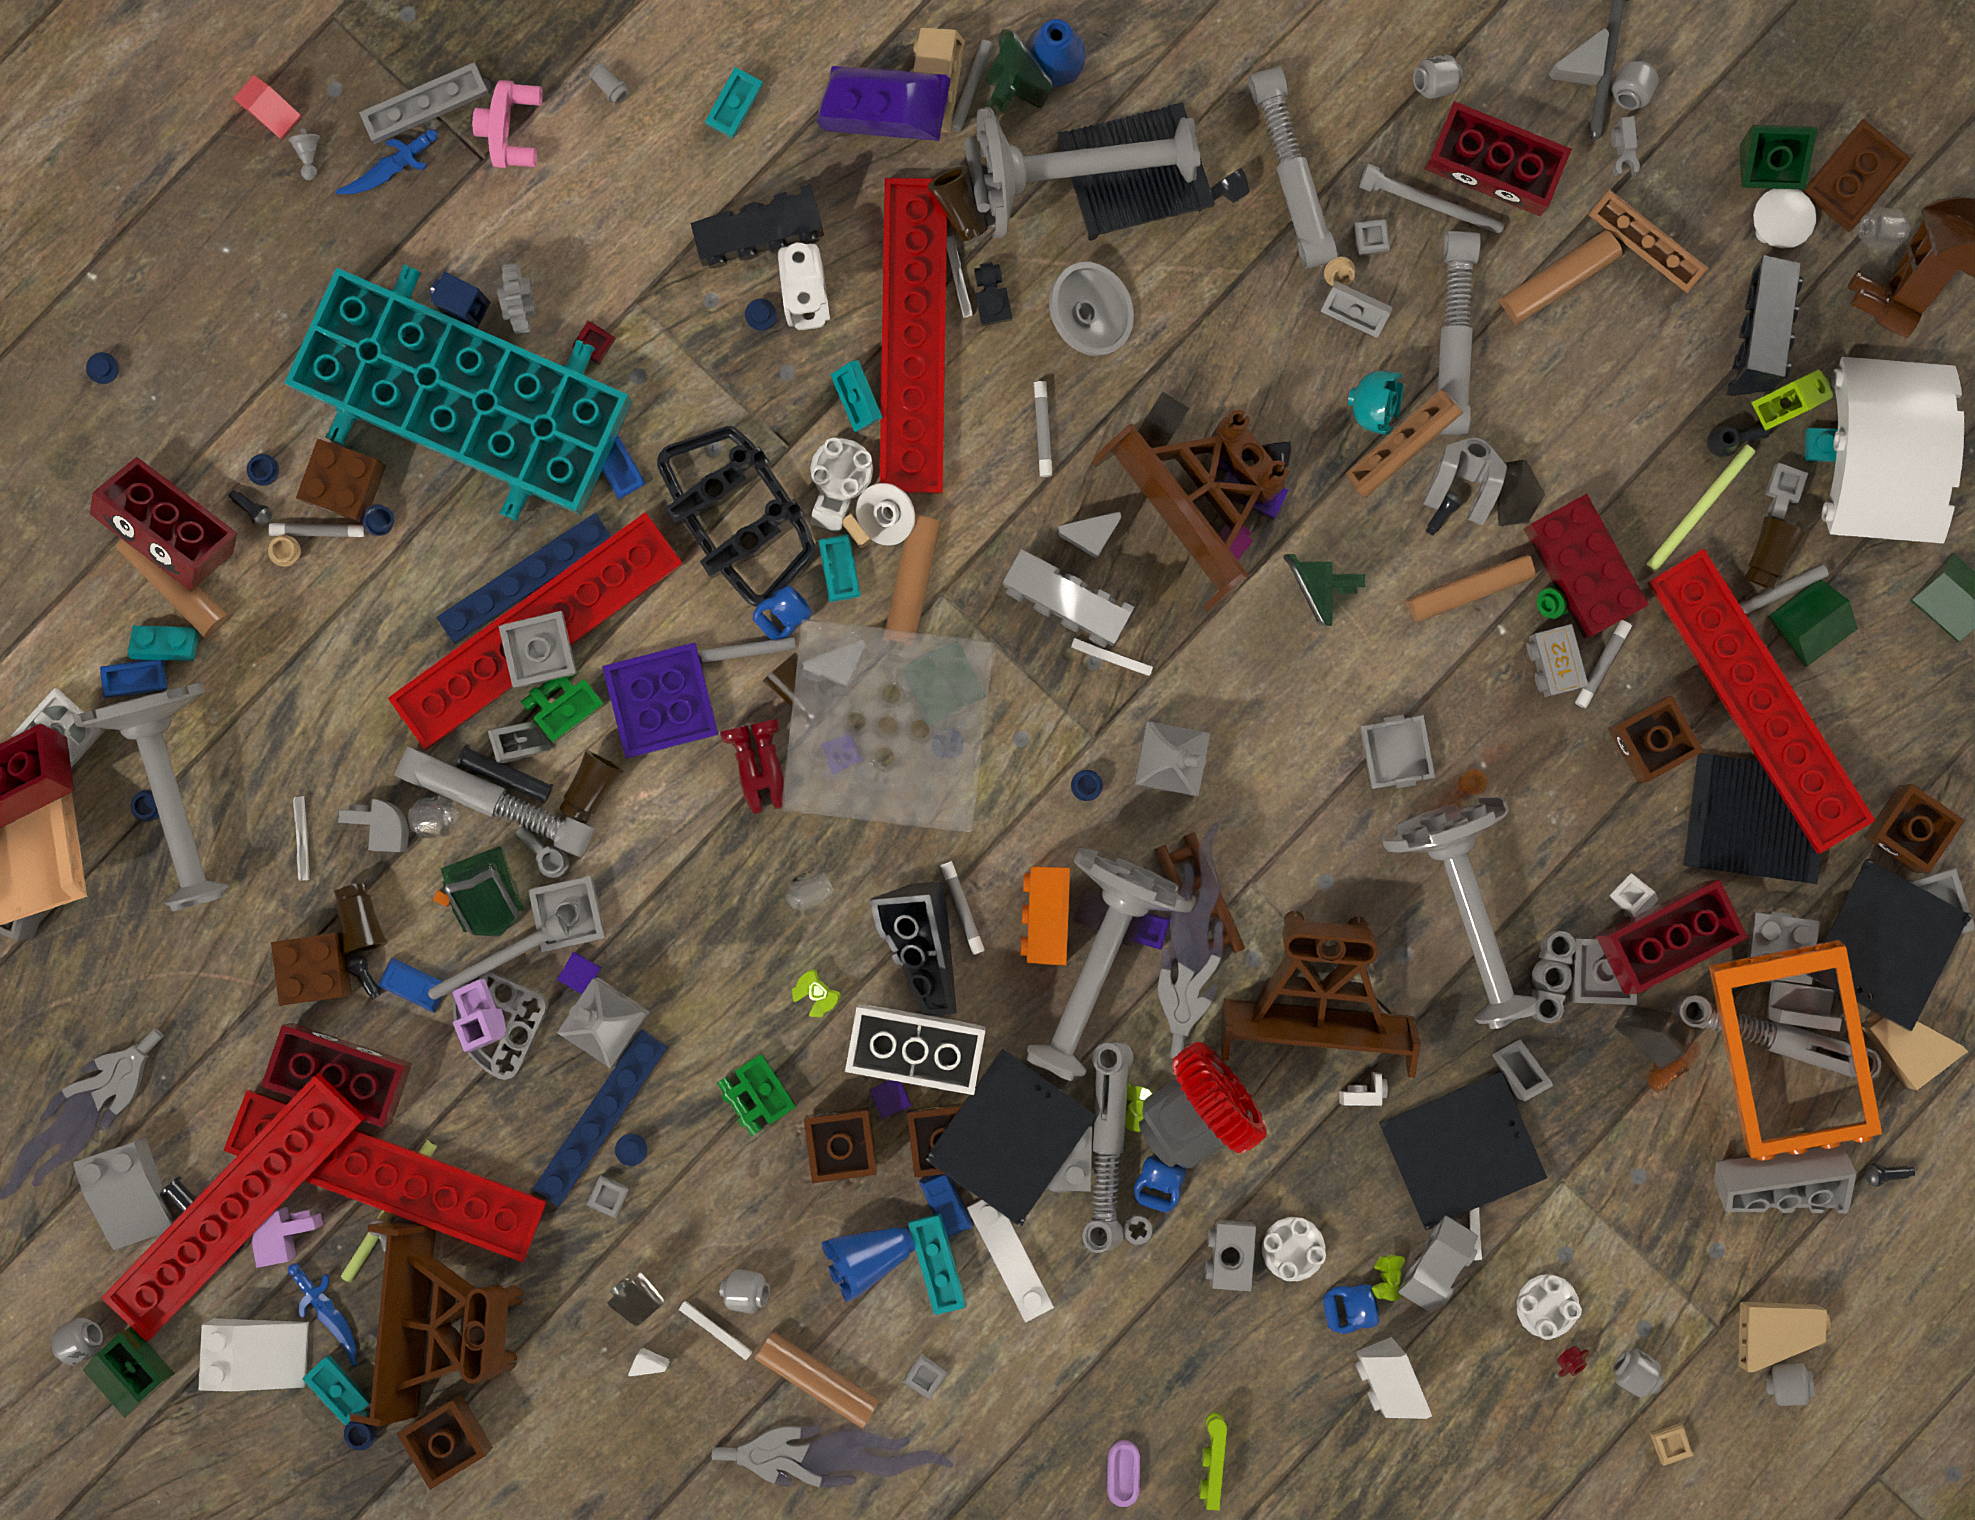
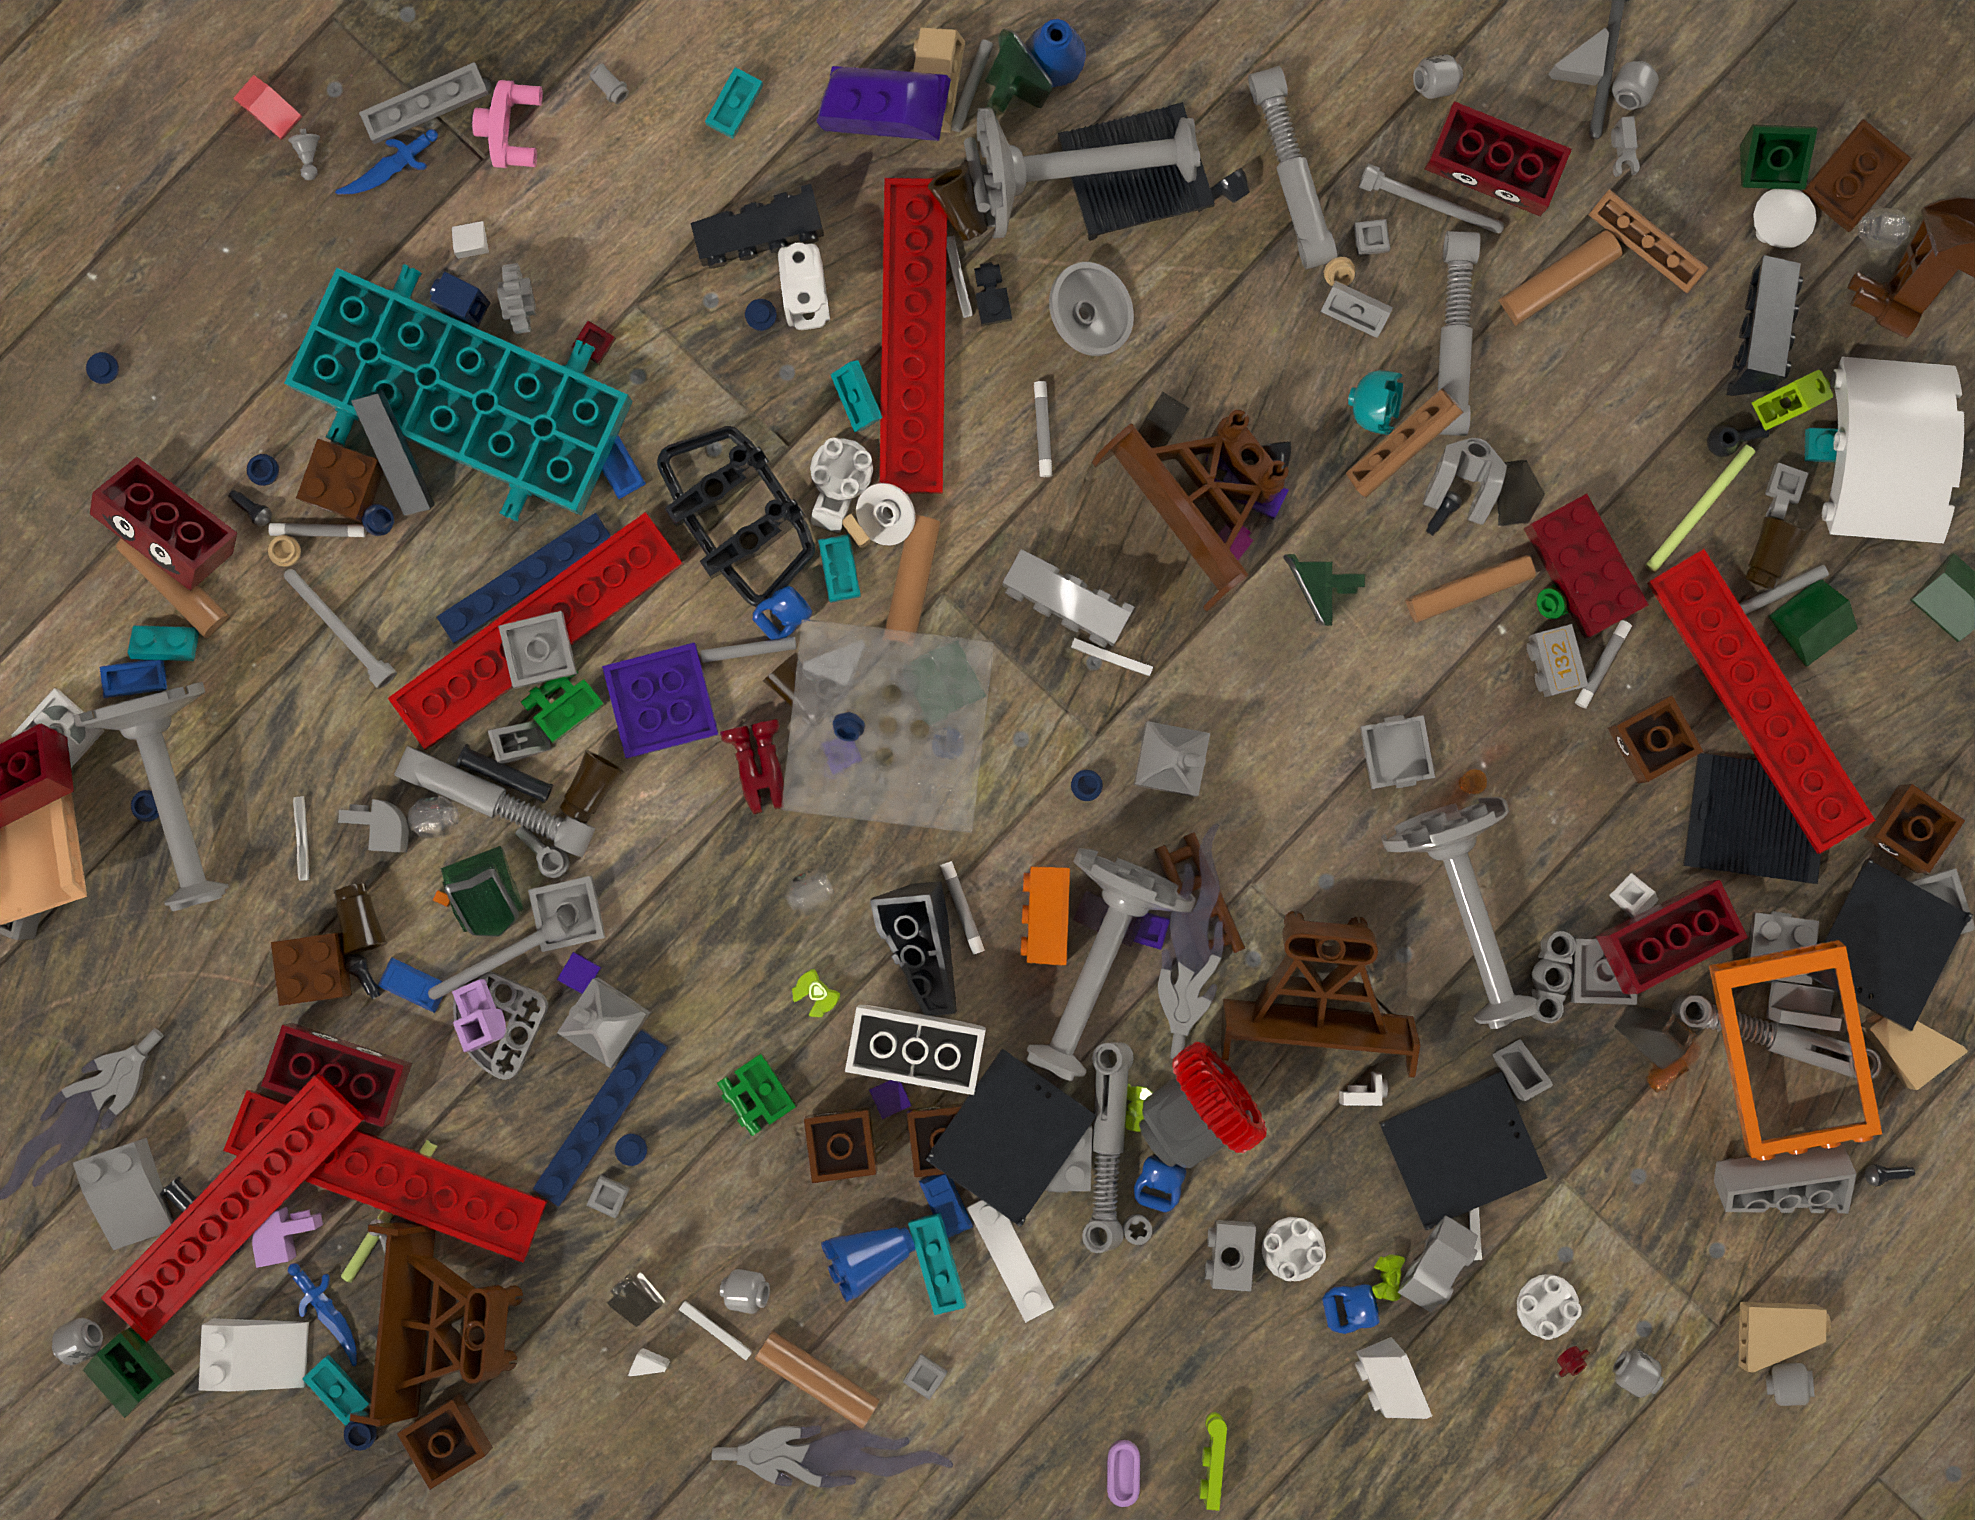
(379, 672): none -> light grey piece
(393, 452): none -> tile
(469, 240): none -> white slope
(848, 726): none -> dark blue plate
(1090, 534): light grey slope -> none
(1671, 1444): tan tile -> none

